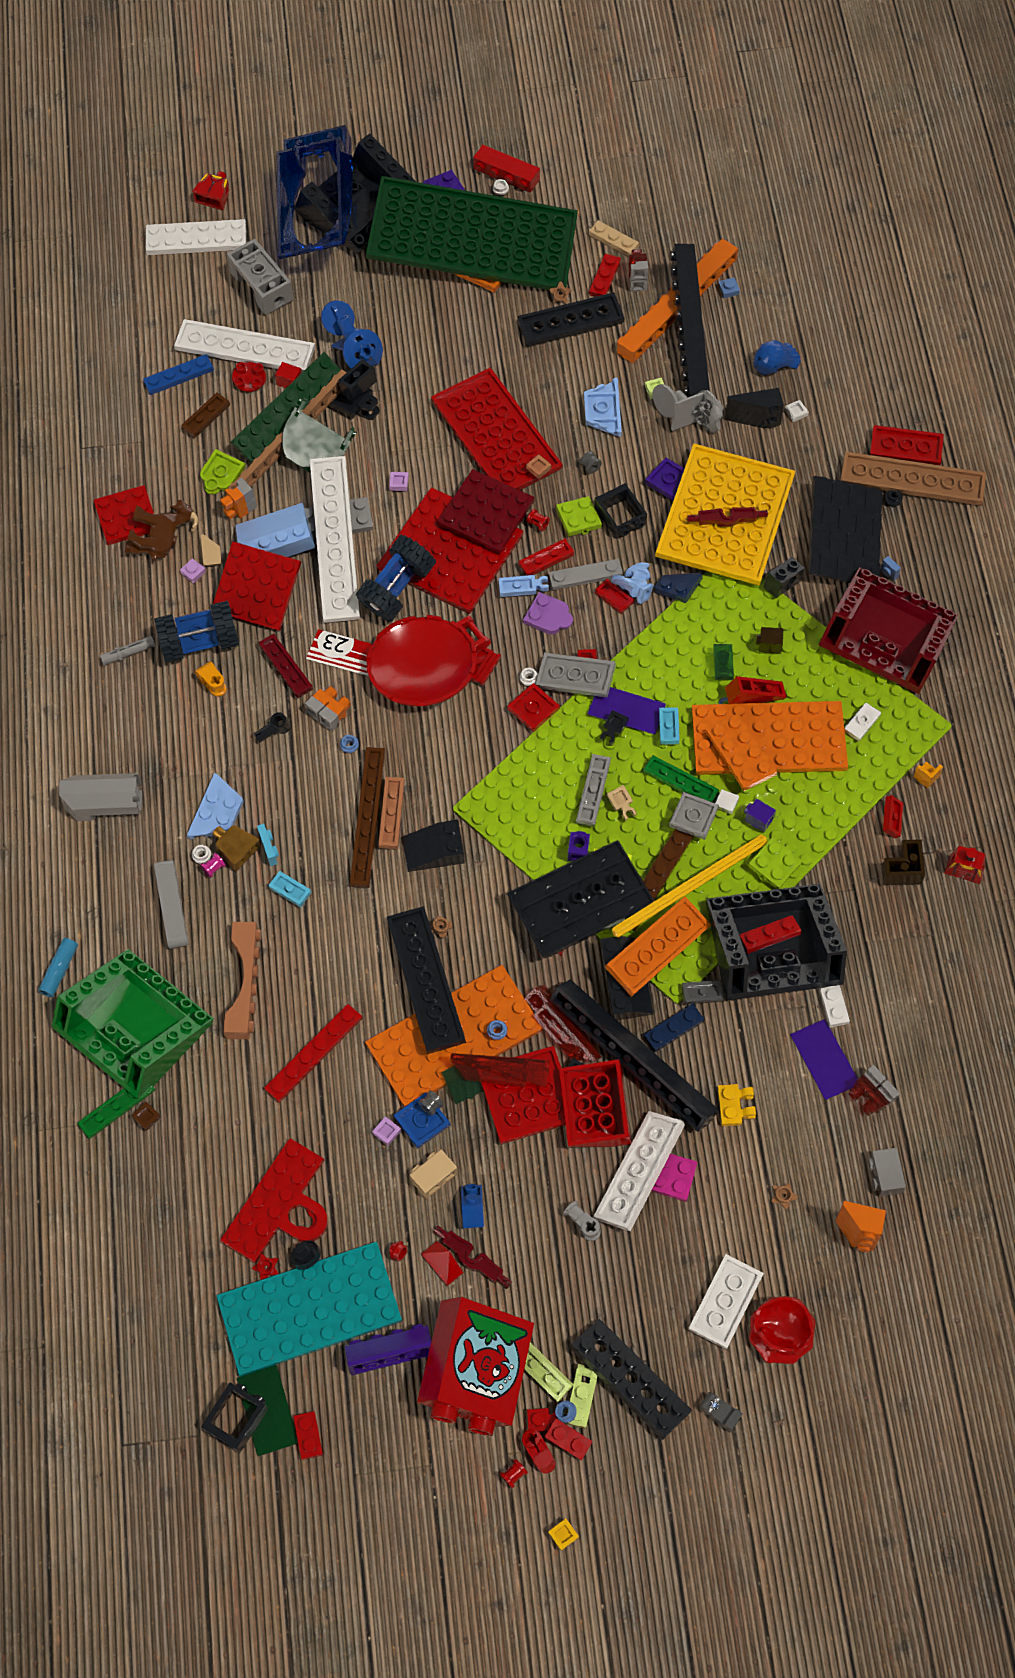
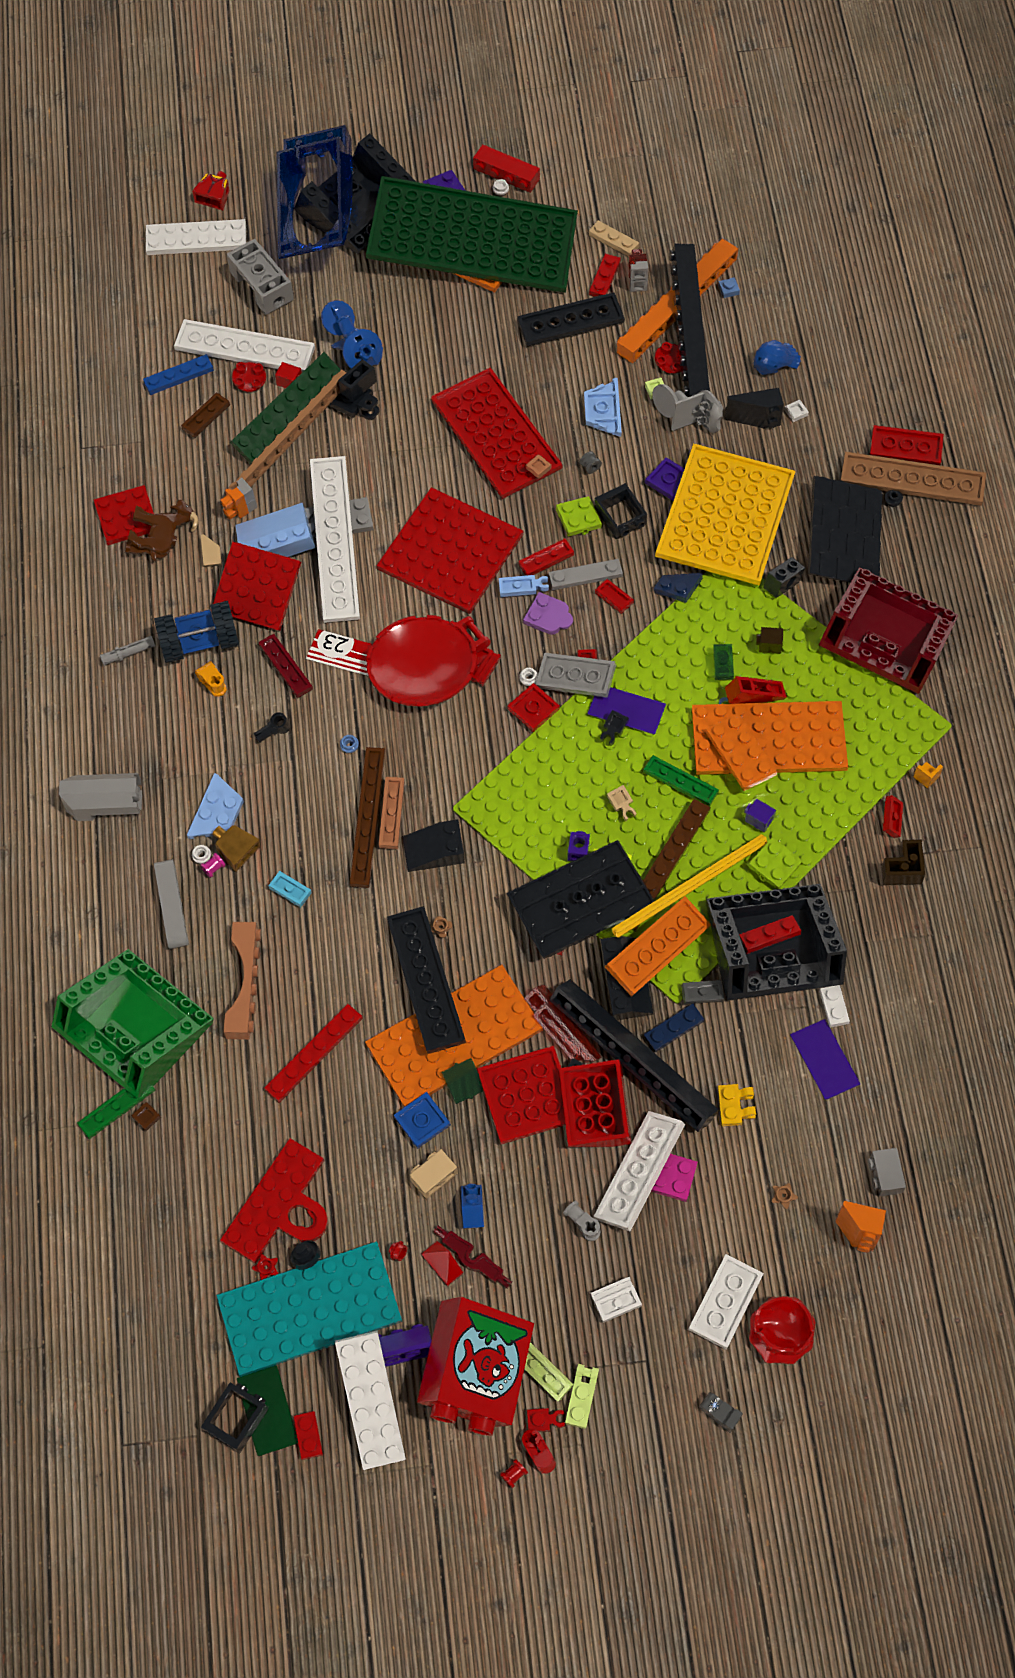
(58, 967): dark azure axle -> none
(192, 570): lavender plate -> none
(220, 472): lime plate -> none
(266, 837): medium azure plate -> none
(309, 439): piece -> none
(326, 709): hips -> none
(370, 1400): none -> white plate
(386, 1131): lavender plate -> none
(399, 481): lavender plate -> none
(407, 560): black plate -> none
(431, 1103): dark grey wheel -> none
(486, 511): dark red plate -> none
(497, 1024): medium blue plate -> none
(501, 1069): clear red wedge -> none
(538, 520): red bush -> none
(560, 288): medium nougat plate -> none
(561, 1409): medium blue plate -> none
(563, 1534): yellow plate -> none
(568, 1439): red plate -> none
(593, 790): light grey plate -> none
(616, 1299): none -> white plate
(630, 1392): black plate -> none
(637, 584): light blue animal -> none
(668, 358): none -> red dish
(669, 725): medium azure plate -> none
(694, 815): light grey tile -> none
(727, 801): white tile -> none
(737, 515): dark red piece -> none
(862, 722): white plate -> none
(866, 1087): clear red hips -> none
(890, 568): medium blue plate -> none
(966, 864): red torso -> none

